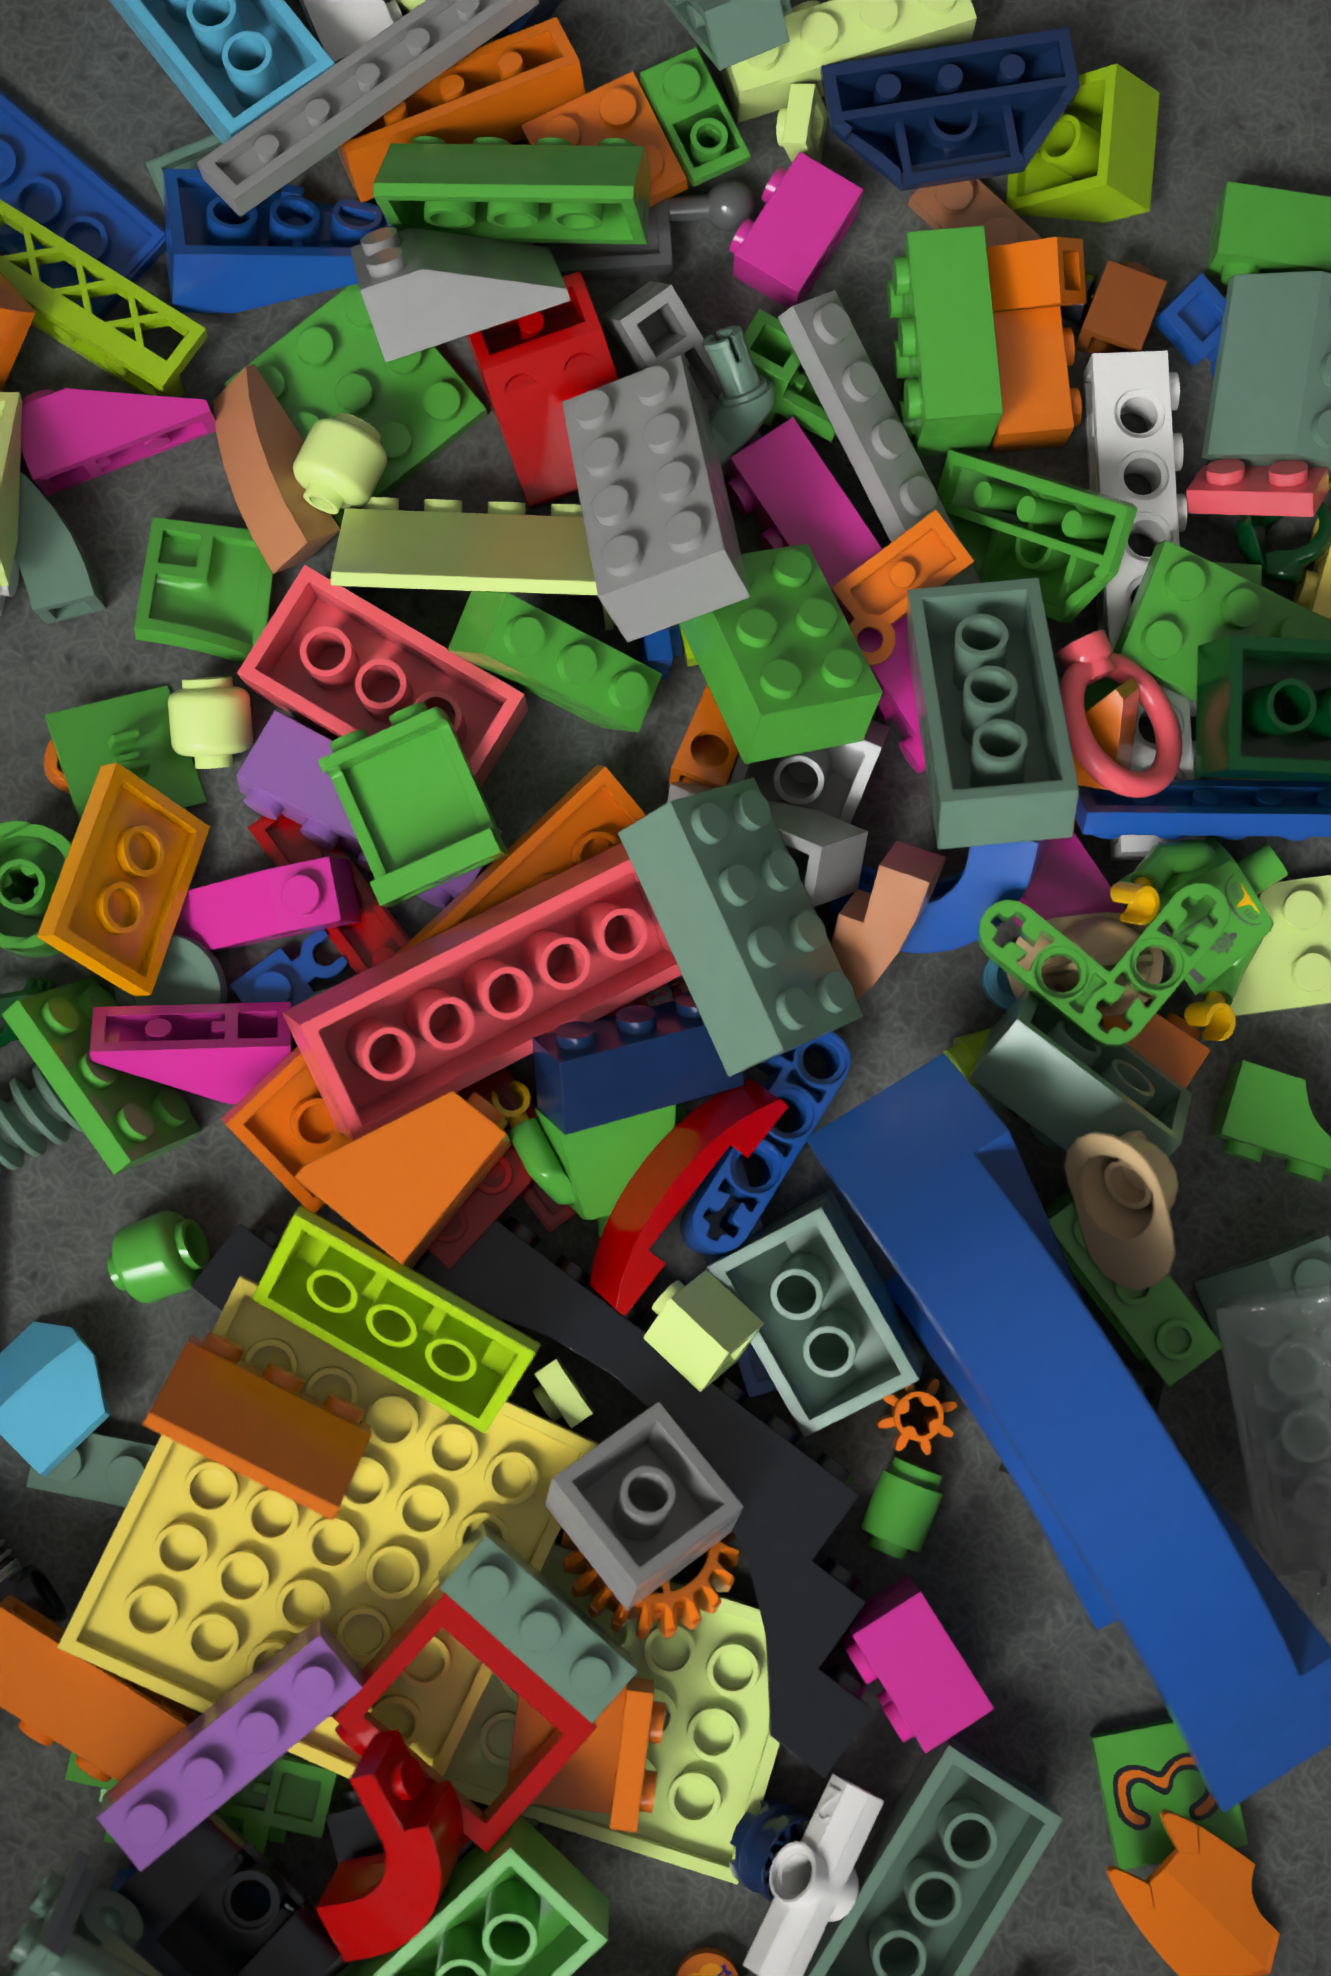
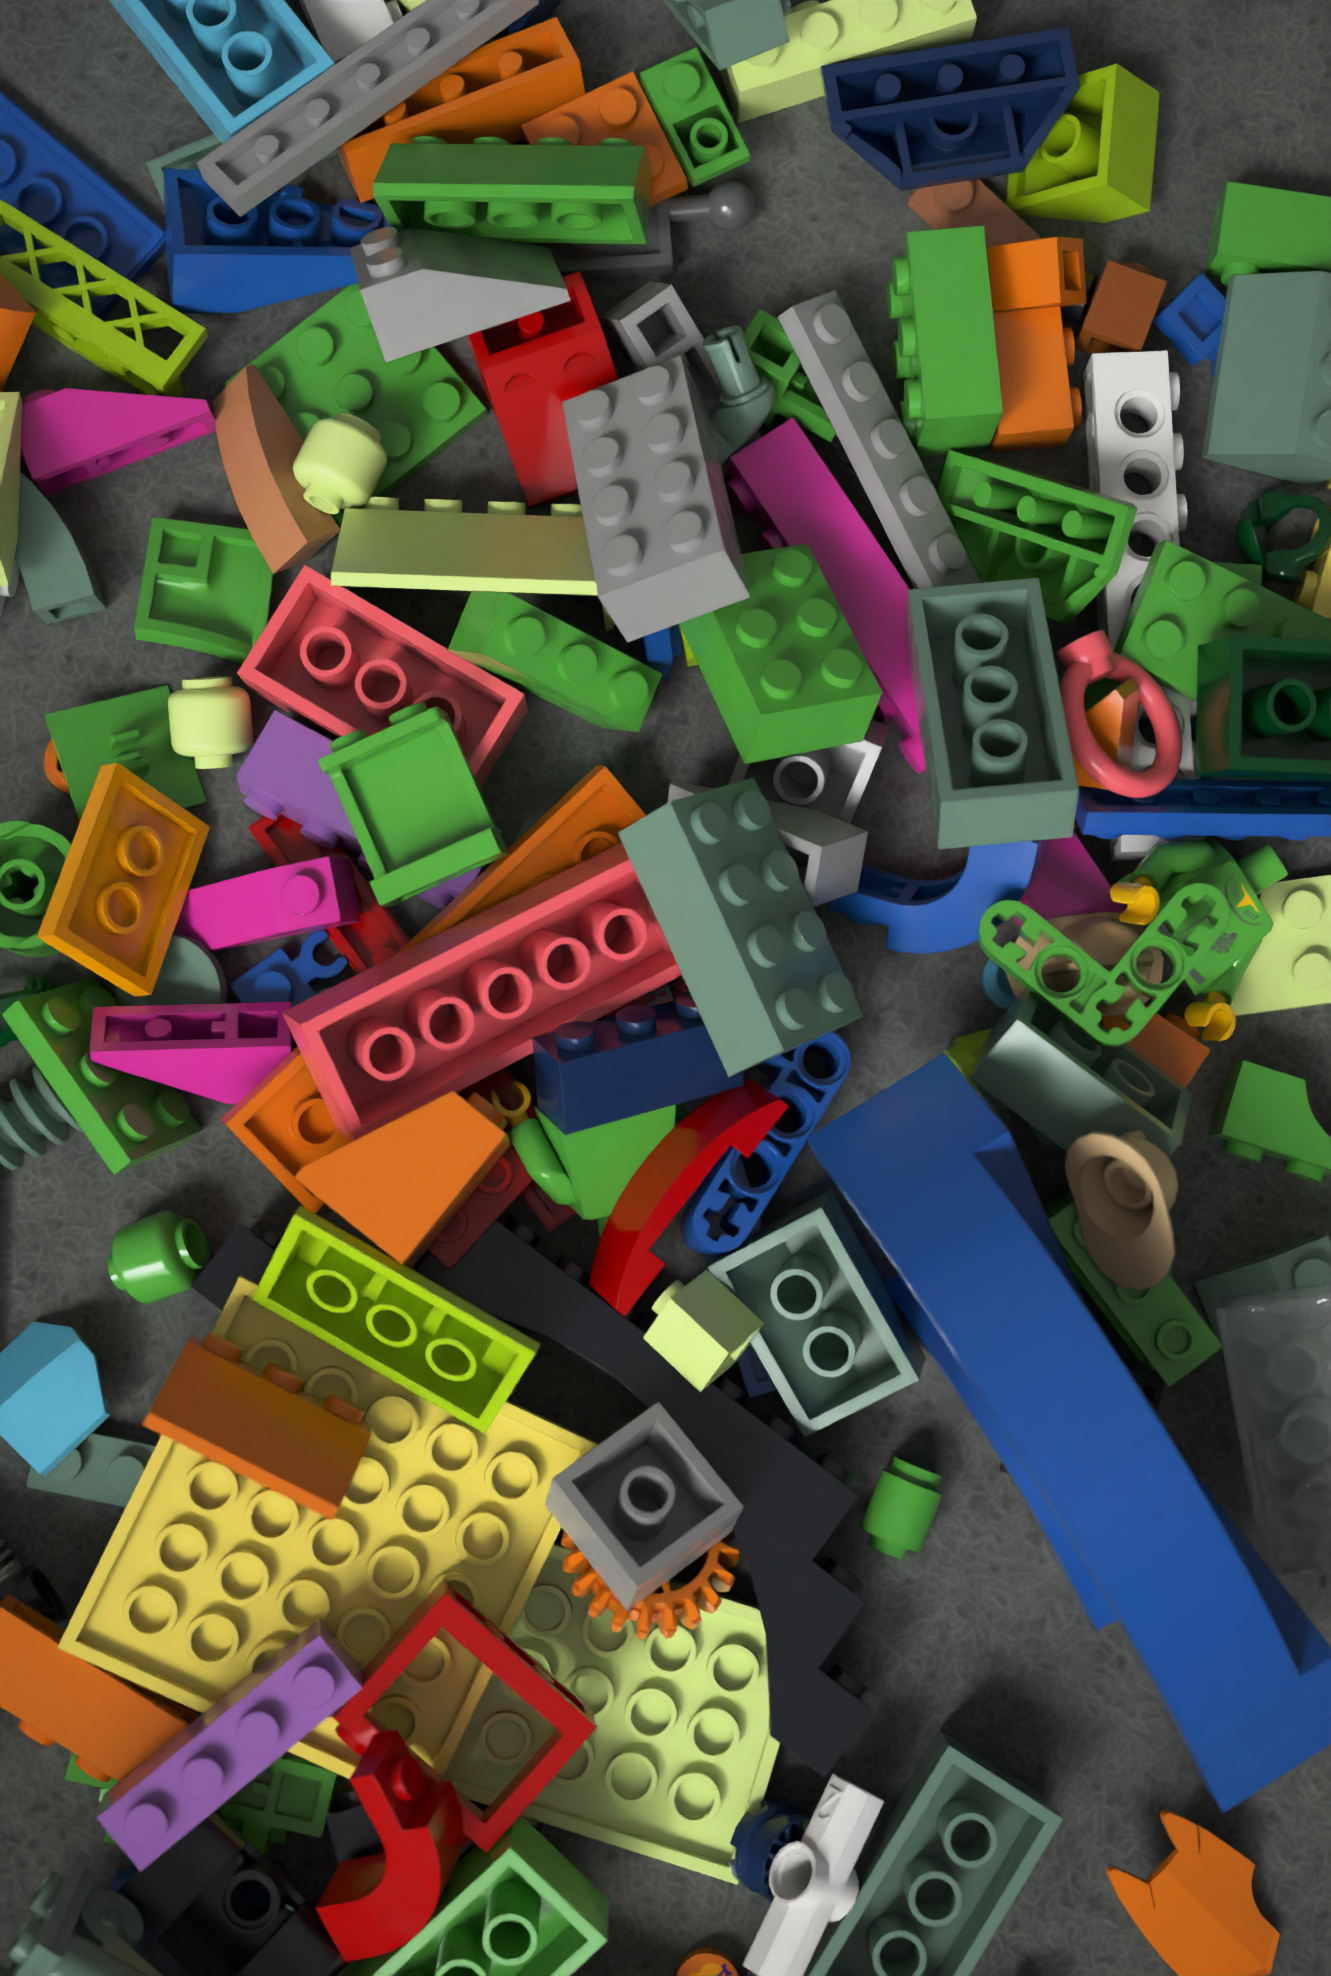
(537, 1622): sand green brick -> none
(561, 1394): yellowish green plate -> none
(608, 1766): orange bracket -> none
(707, 750): orange leg -> none
(796, 230): dark pink brick -> none
(803, 122): yellowish green plate -> none
(878, 924): nougat slope -> none
(879, 588): orange hinge -> none
(923, 1674): dark pink brick -> none
(932, 1422): orange gear -> none
(1149, 1771): bright green tile -> none
(1271, 490): coral plate -> none

